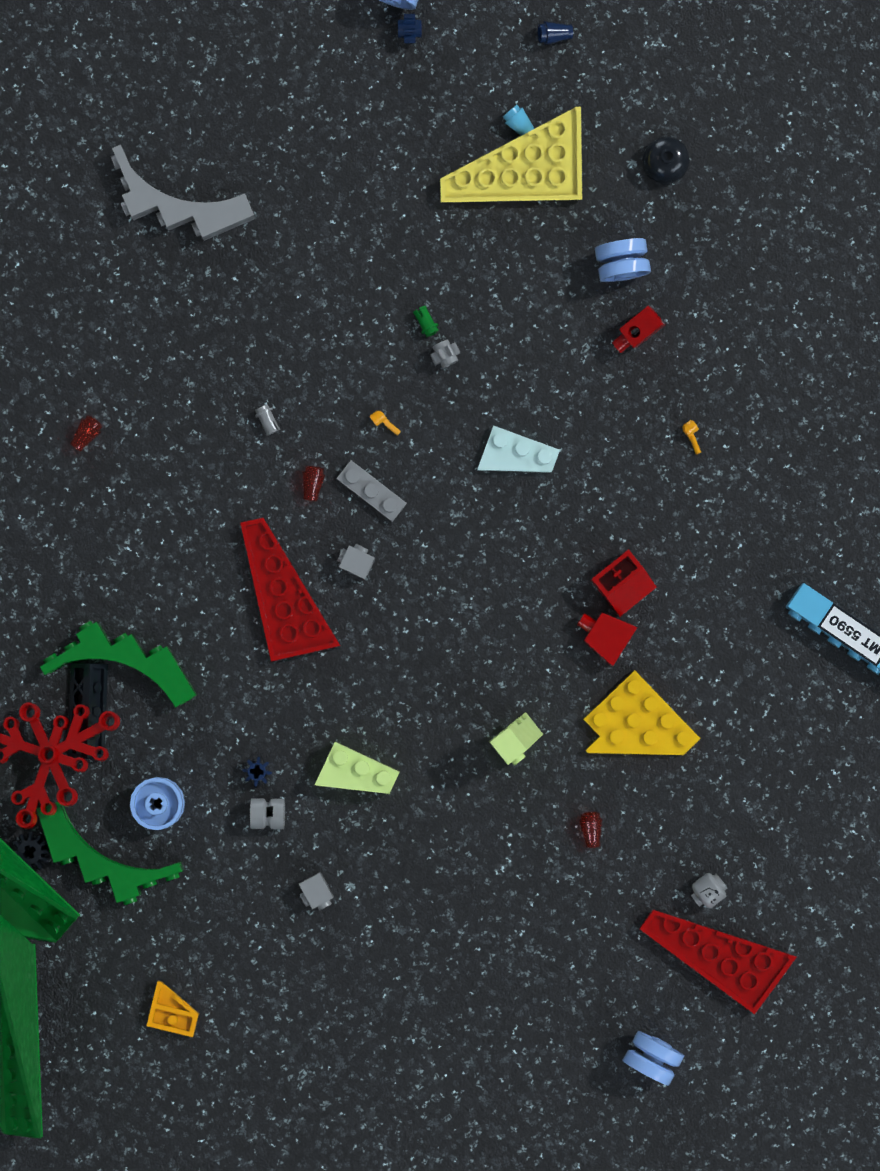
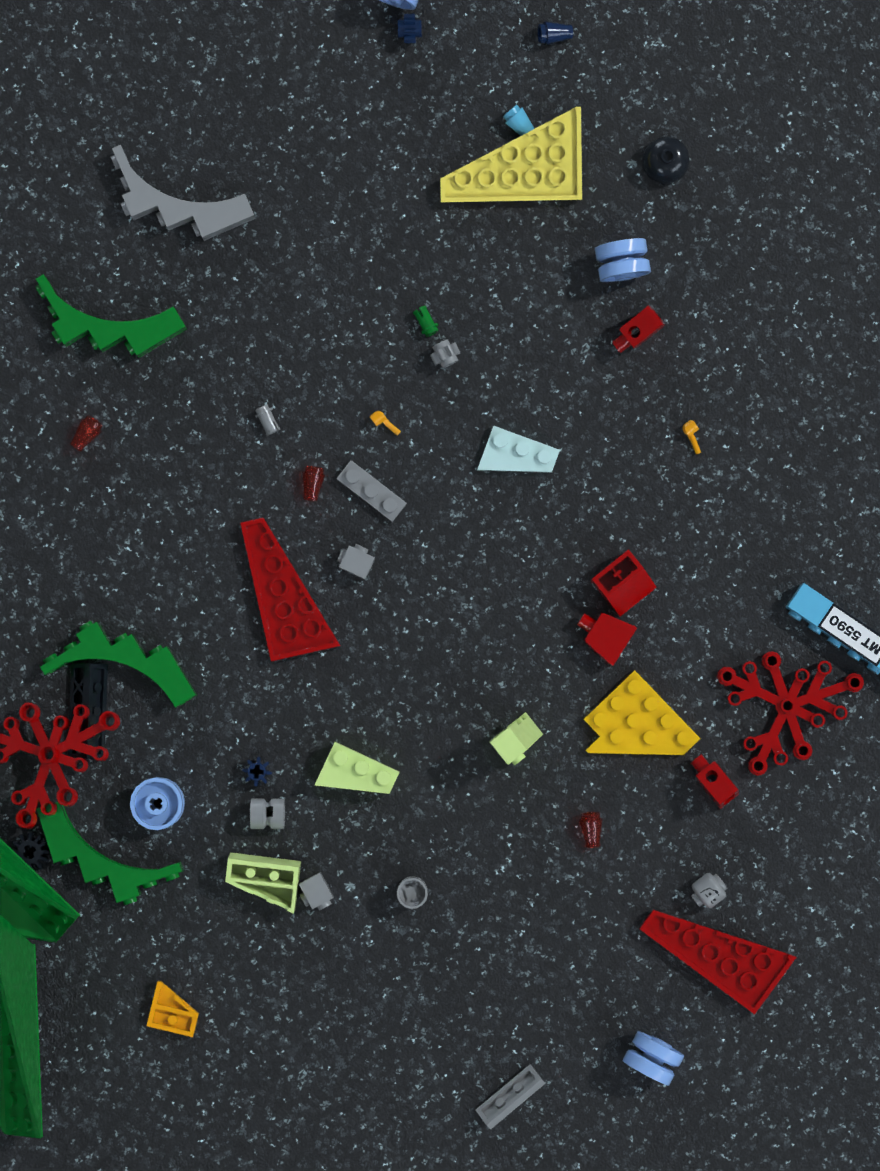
(141, 334): none -> green arch
(265, 877): none -> yellowish green wedge
(412, 892): none -> light grey wheel
(510, 1096): none -> light grey plate
(720, 790): none -> red torso
(813, 696): none -> red plant

